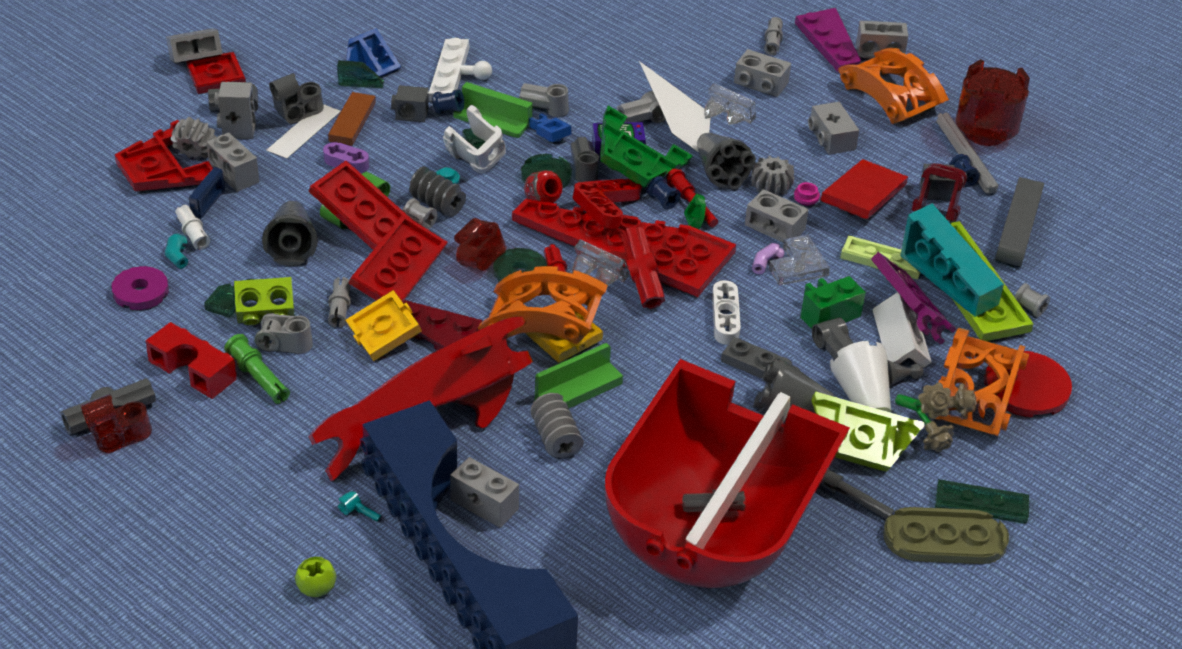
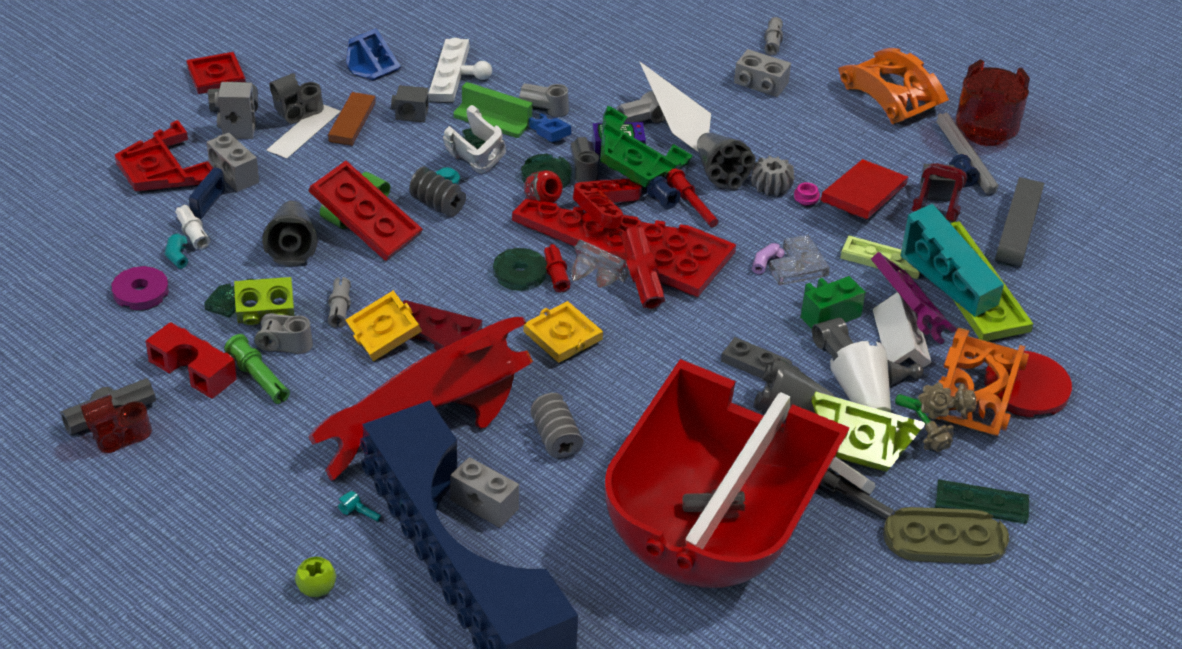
(191, 137): light grey gear -> none
(194, 45): light grey brick -> none
(337, 153): medium lavender beam -> none
(357, 74): tile -> none
(398, 260): red tile -> none
(420, 213): light grey bush -> none
(448, 101): dark blue bush -> none
(479, 244): clear red piece -> none
(556, 319): orange fence -> none
(580, 377): bright green panel -> none
(696, 211): green tile -> none
(731, 304): white beam -> none
(735, 105): clear tile -> none
(776, 216): light grey brick -> none
(829, 36): magenta wing -> none
(833, 128): light grey brick -> none
(852, 475): none -> white tile
(882, 36): light grey brick -> none
(1032, 300): light grey bush -> none

